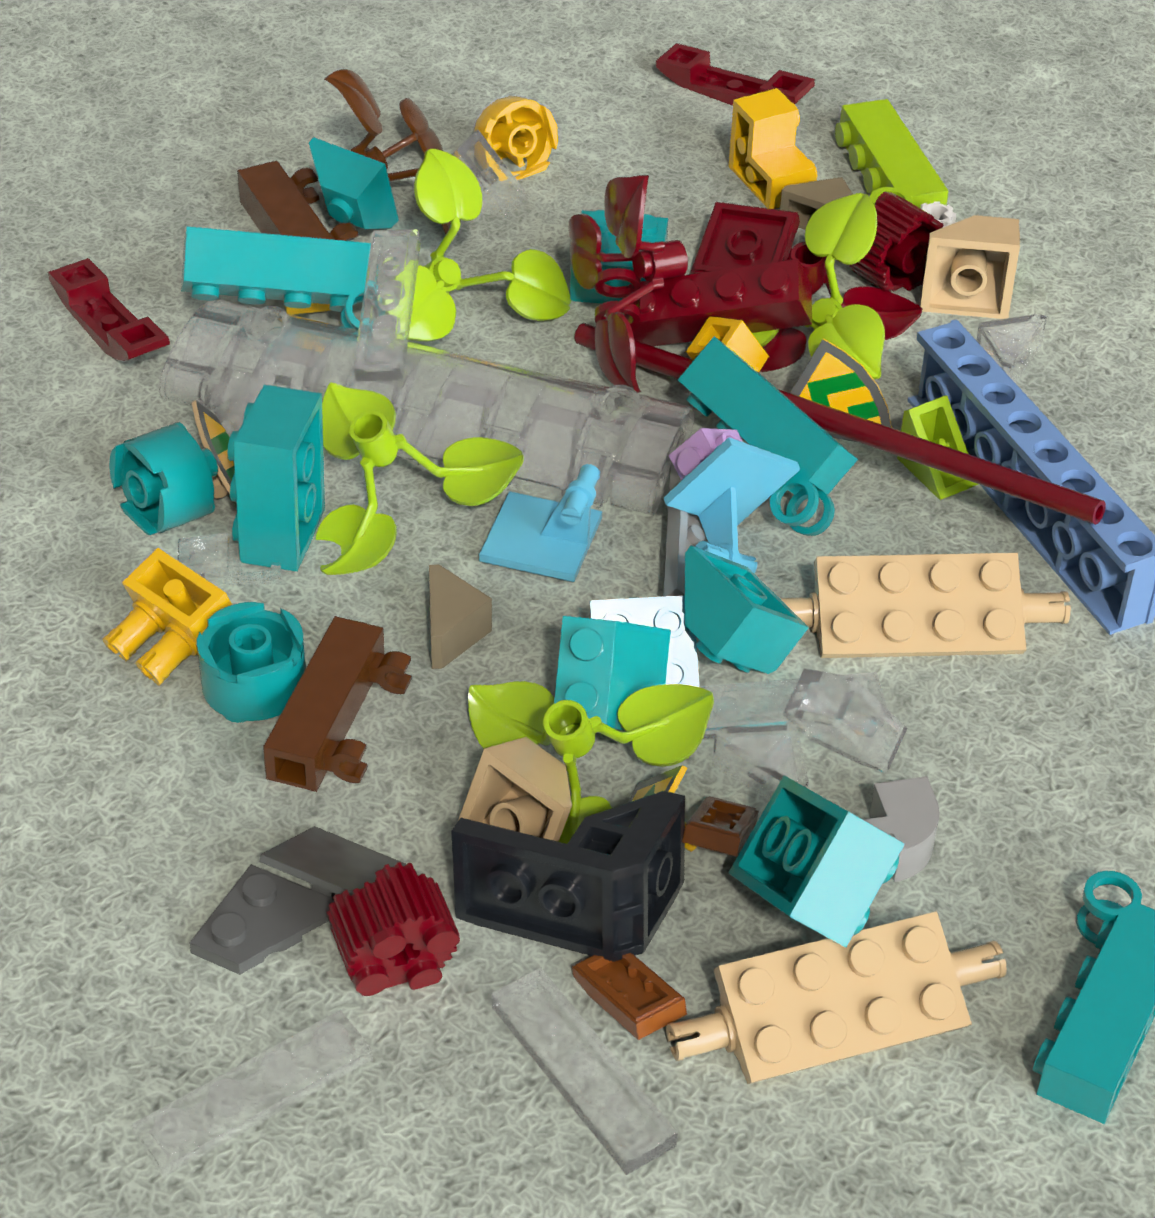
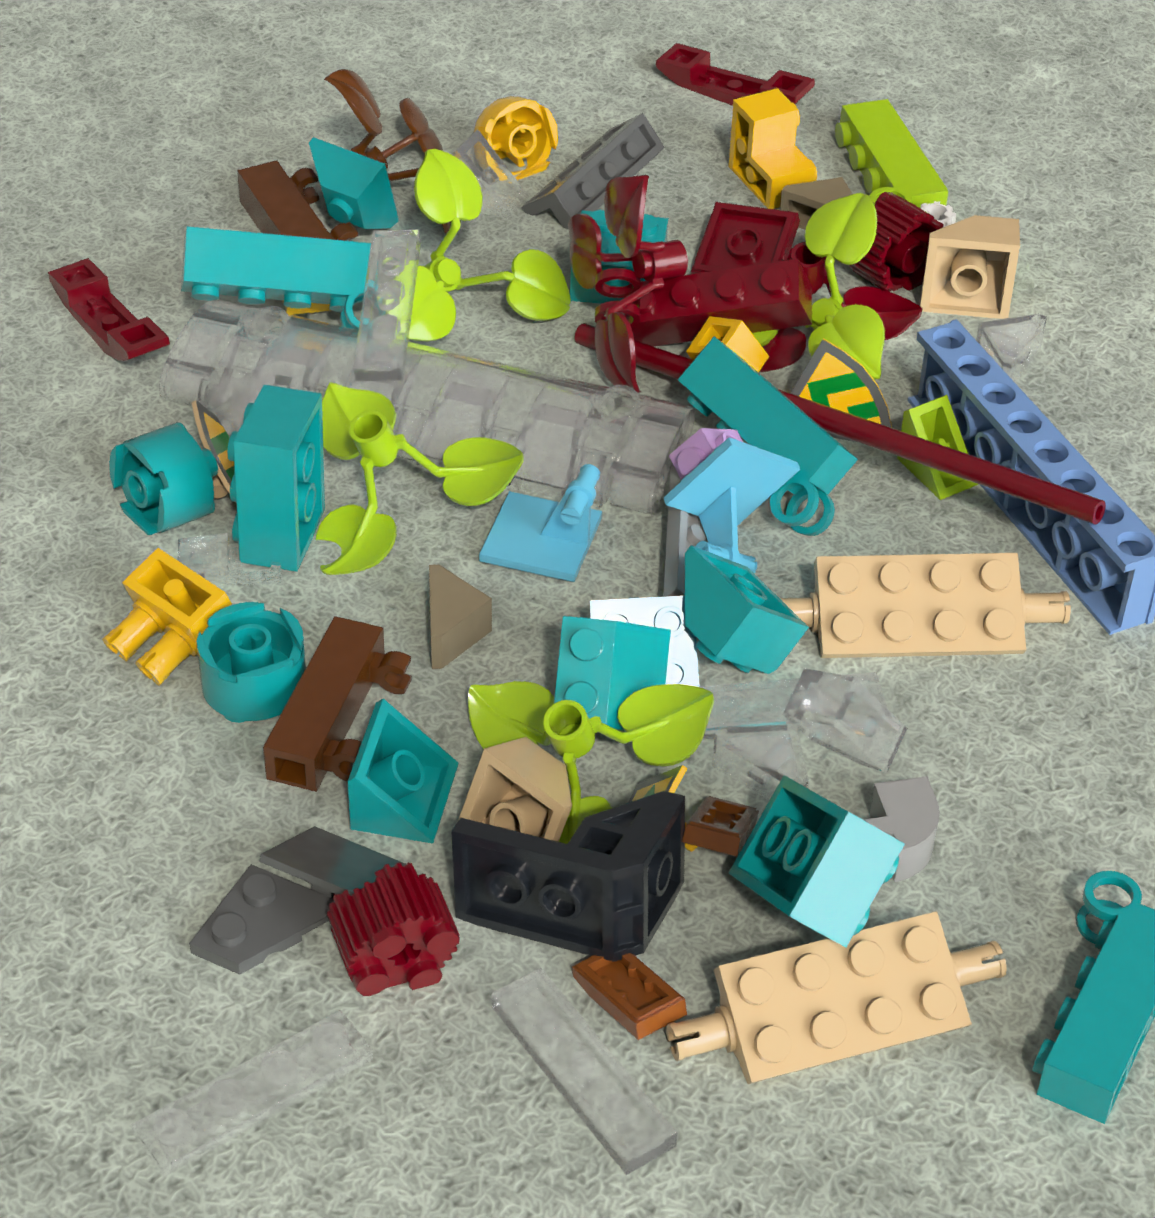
(399, 779): none -> teal slope
(583, 183): none -> dark grey fence

